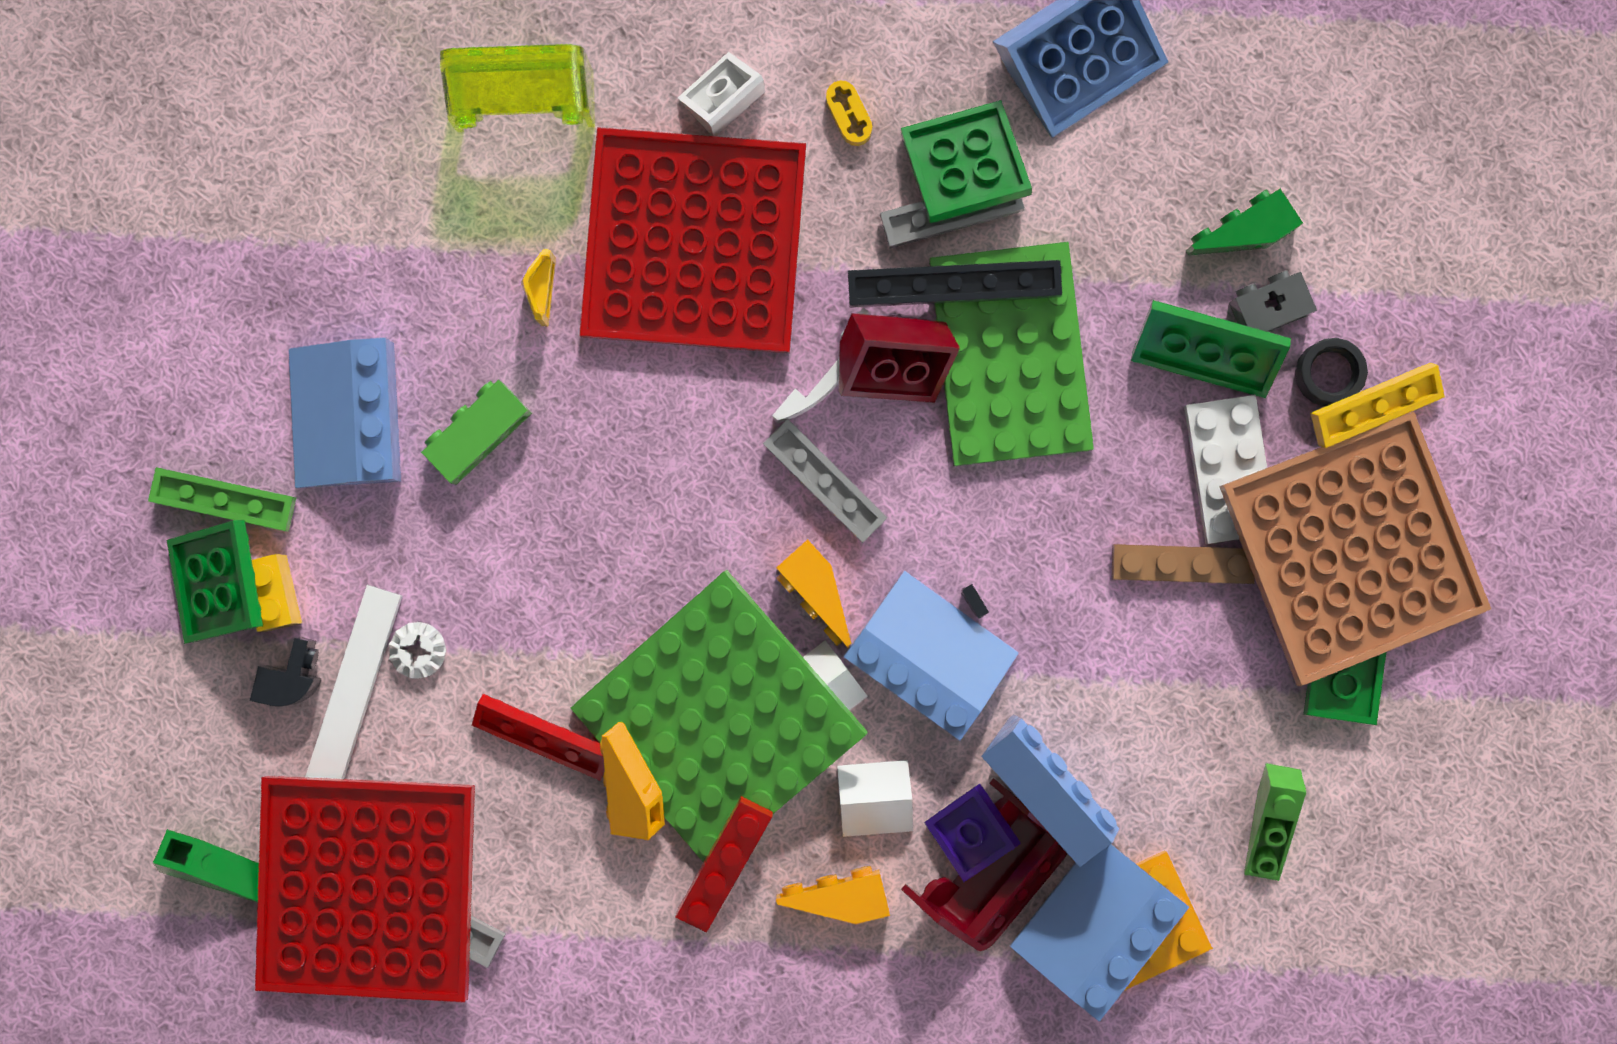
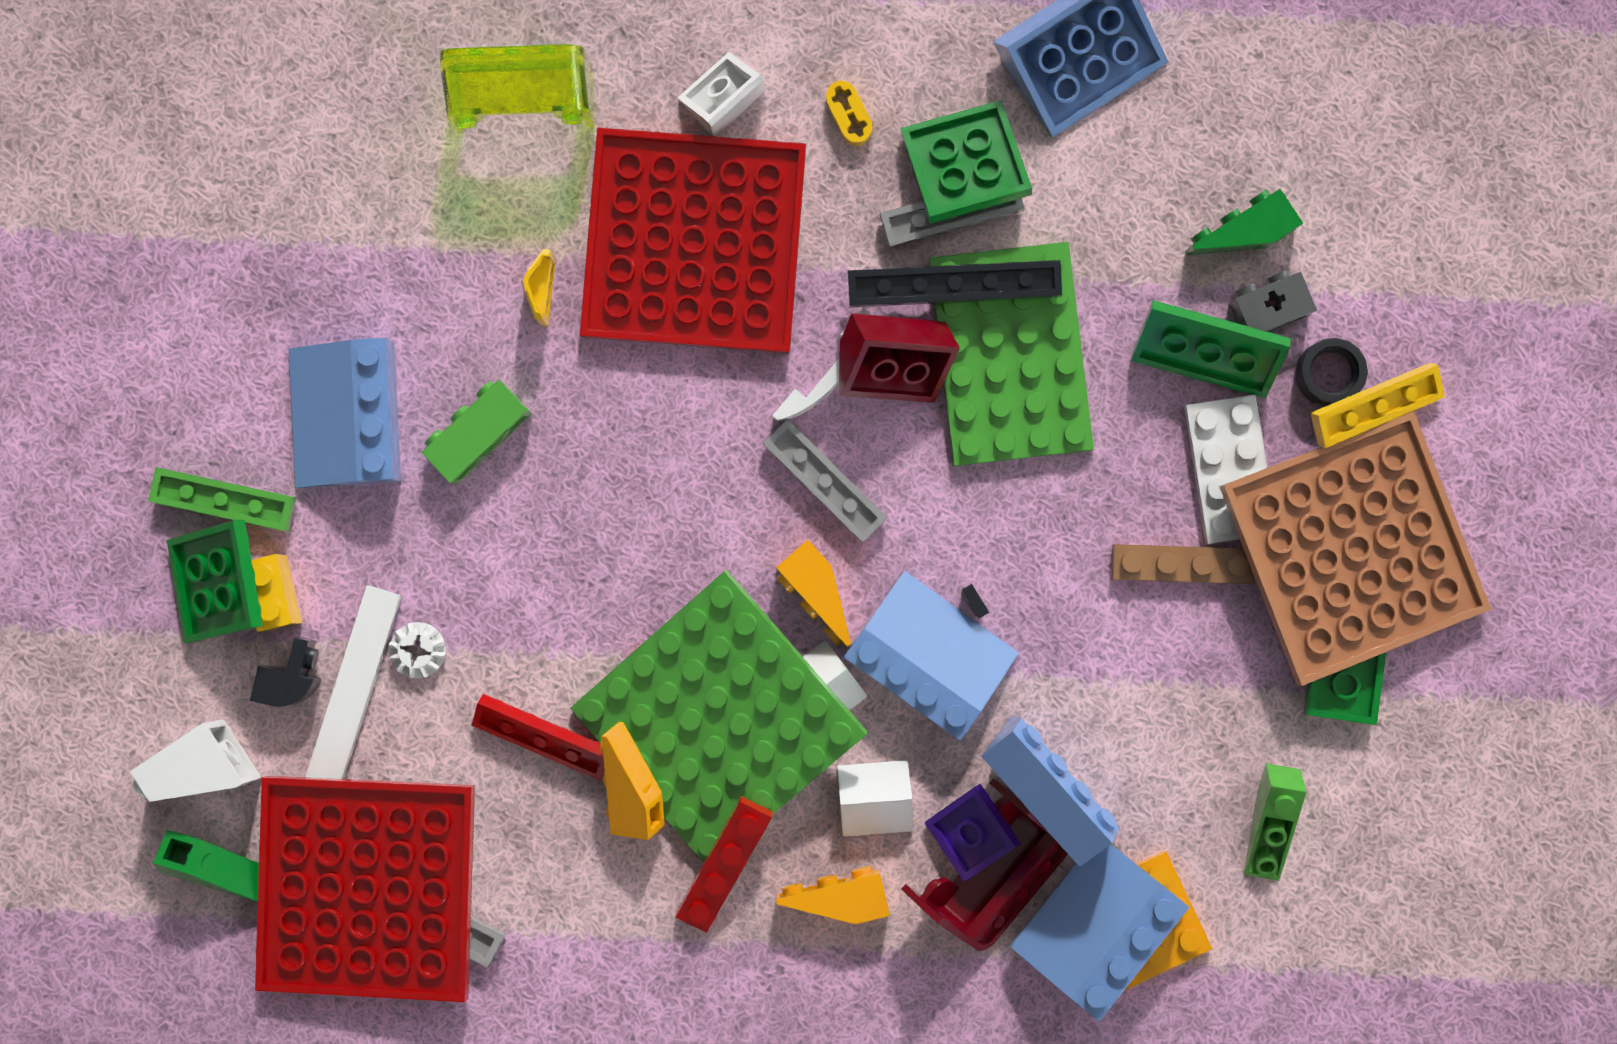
(195, 764): none -> white slope

